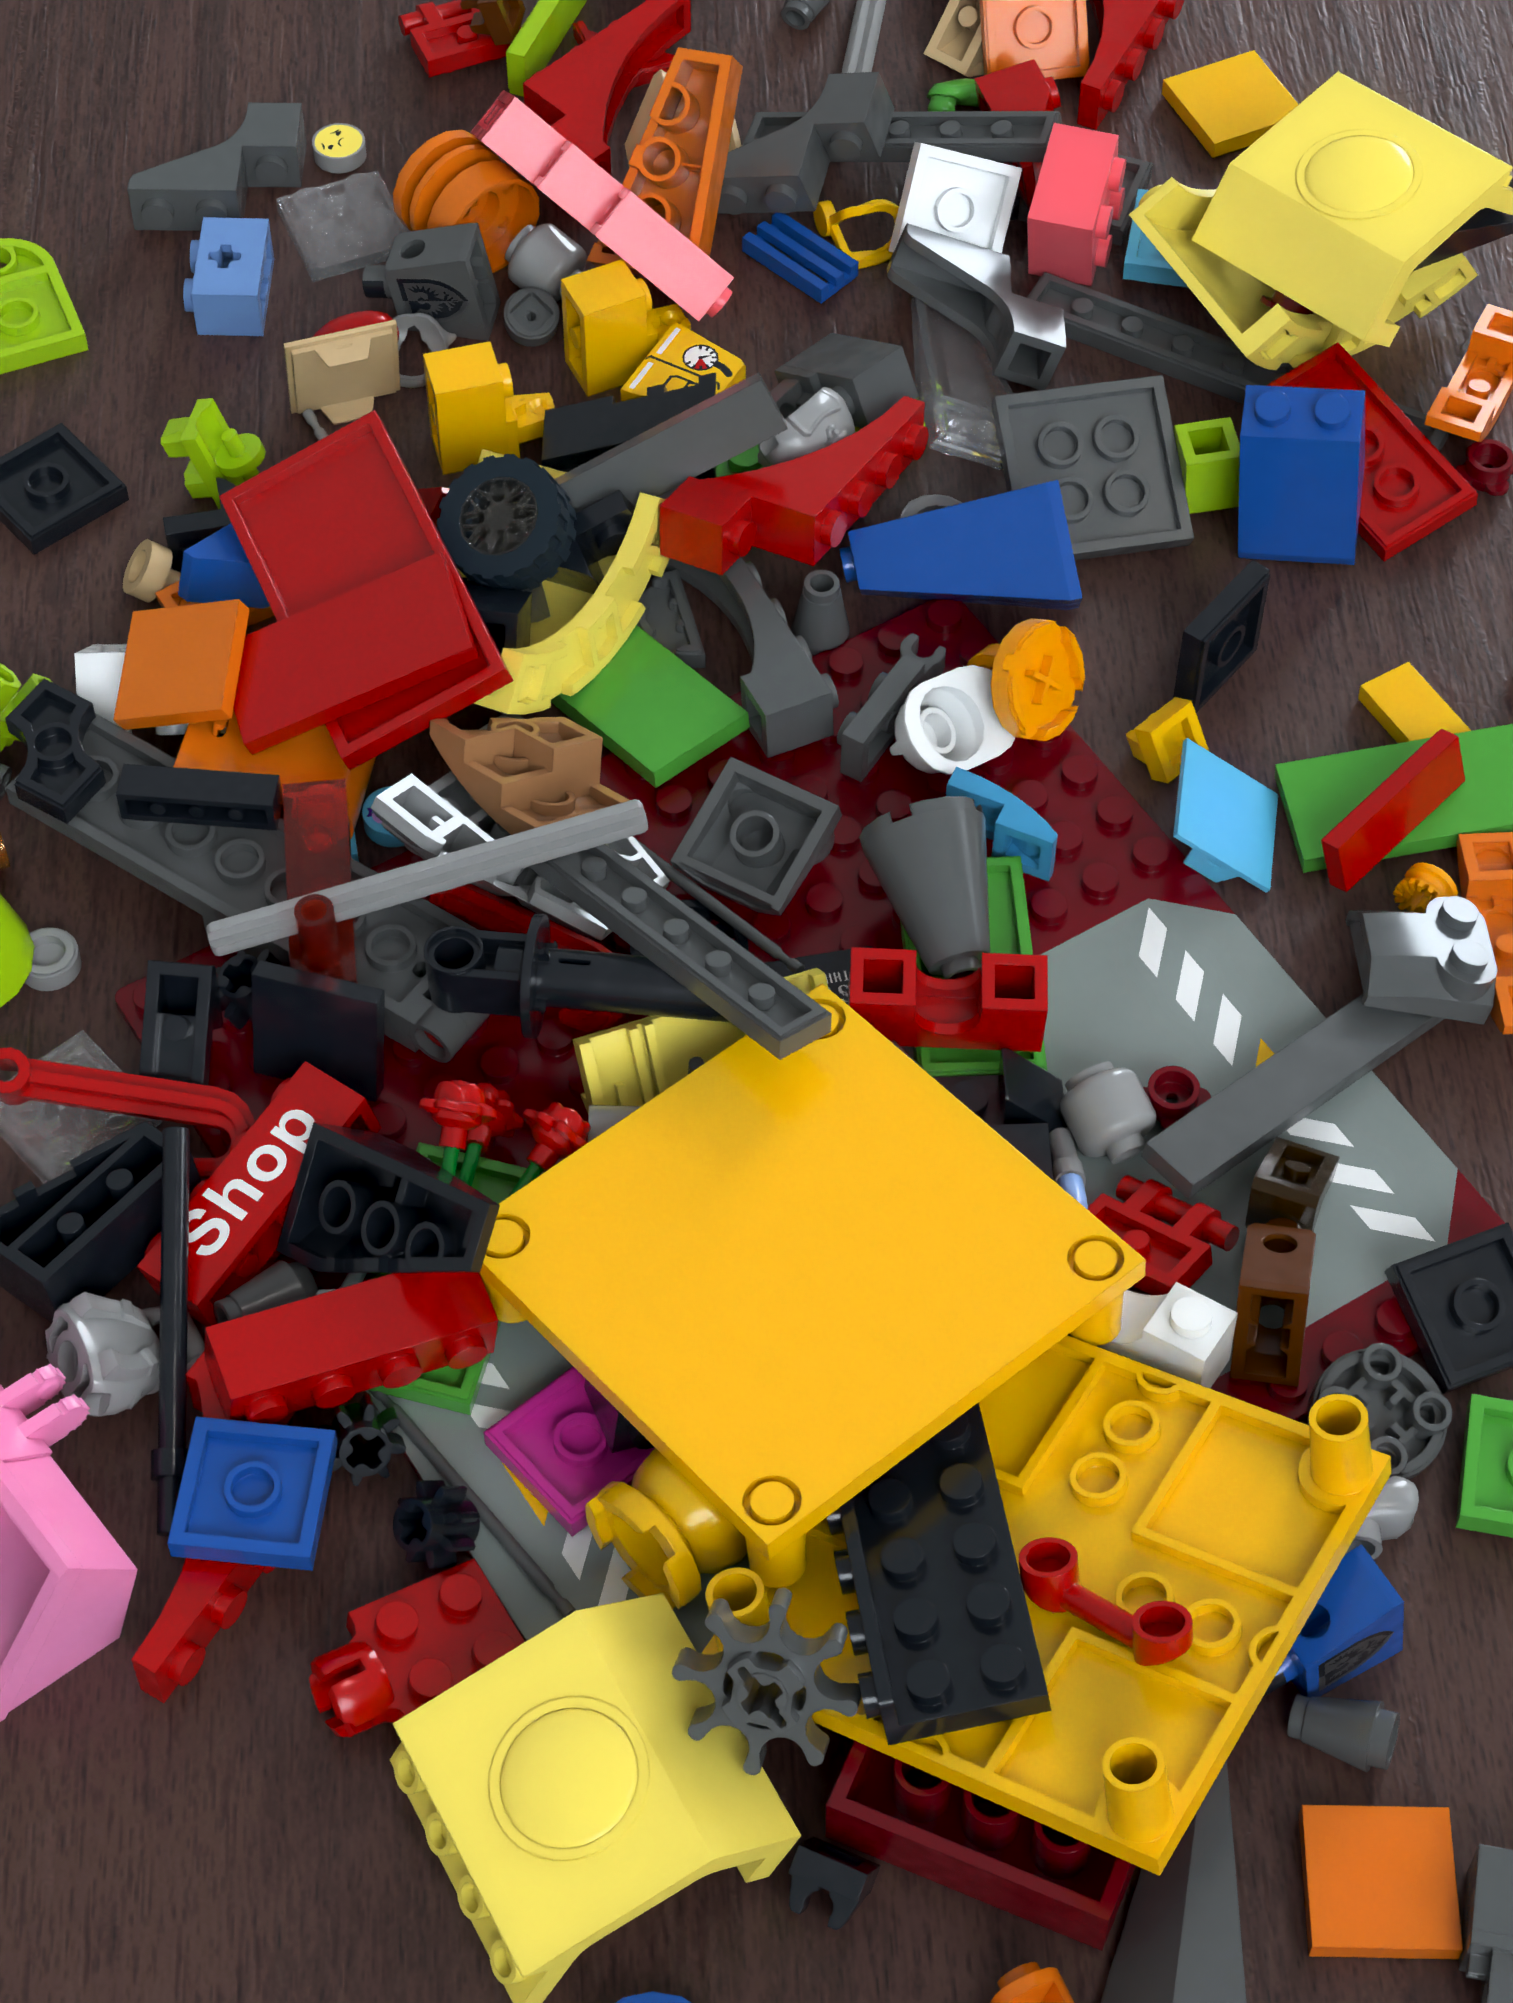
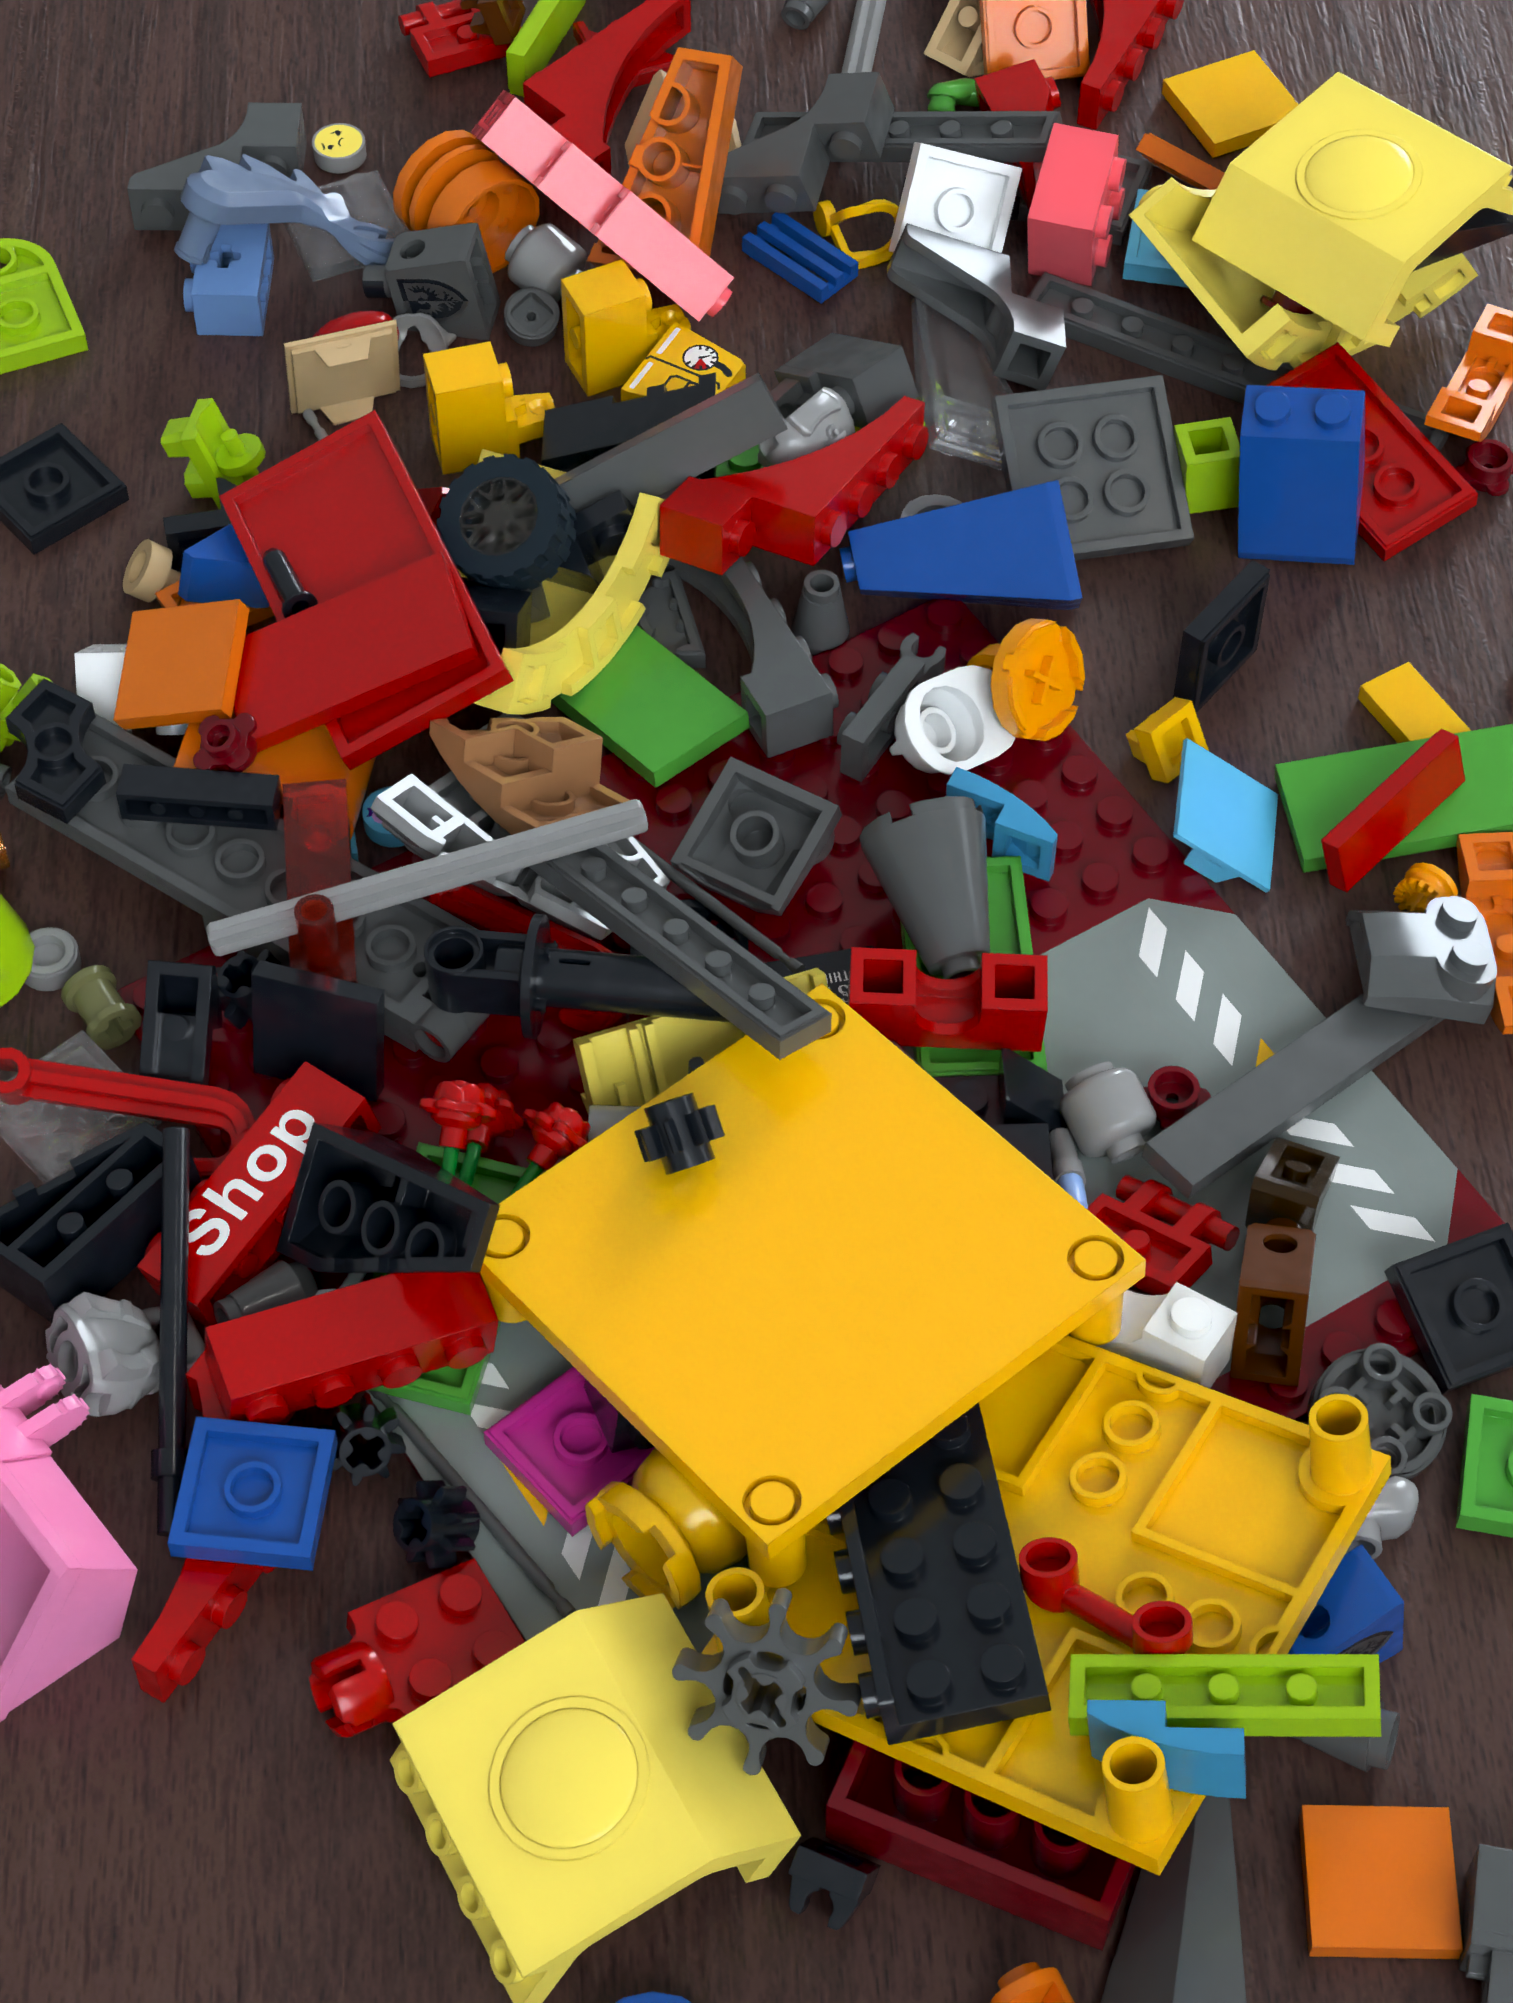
(101, 1007): none -> olive bush
(226, 743): none -> dark red plate
(262, 195): none -> sand blue animal
(287, 583): none -> black piece
(679, 1133): none -> black gear
(1179, 163): none -> orange tile
(1195, 1758): none -> dark azure slope
(1248, 1691): none -> lime plate

